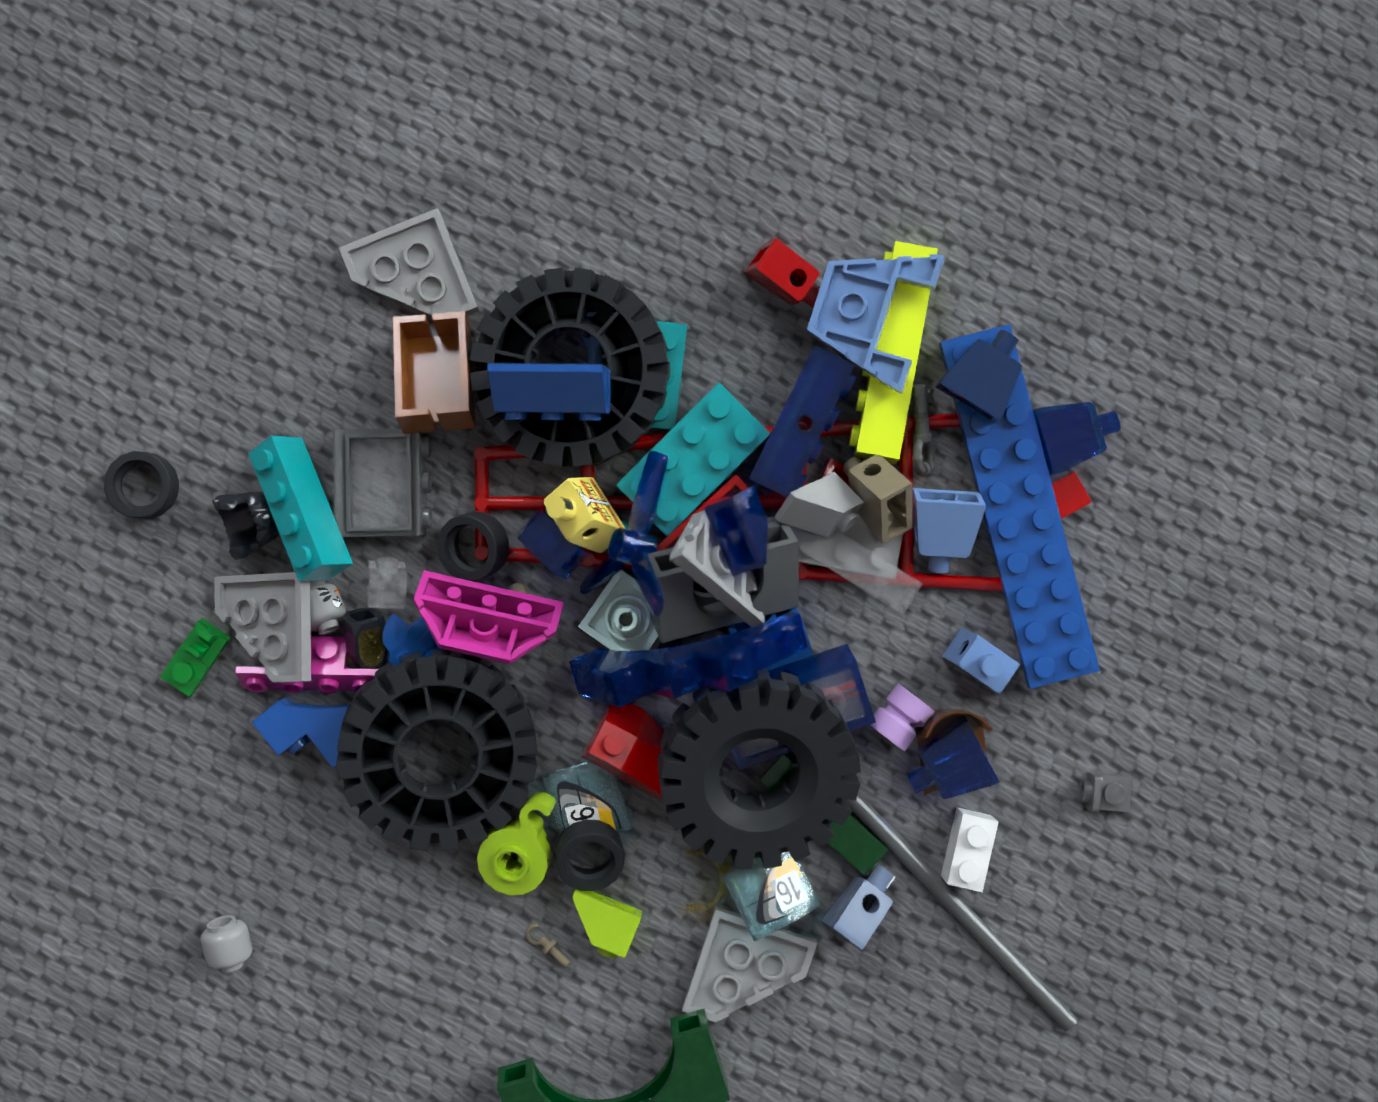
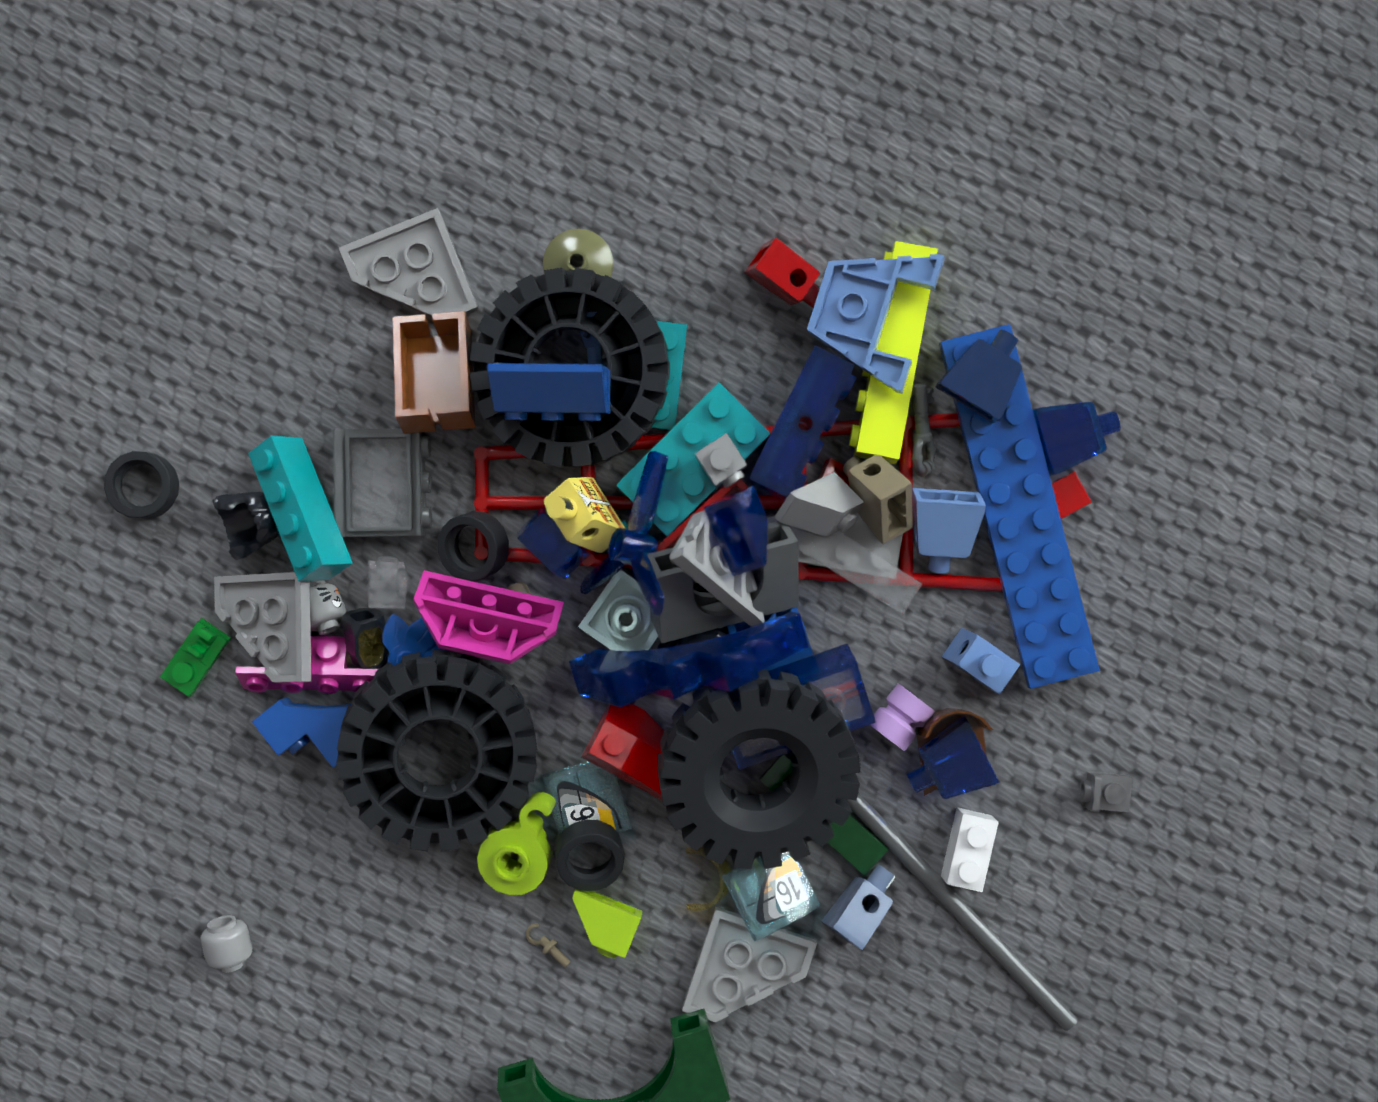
(581, 243): none -> olive dish
(721, 462): none -> light grey brick

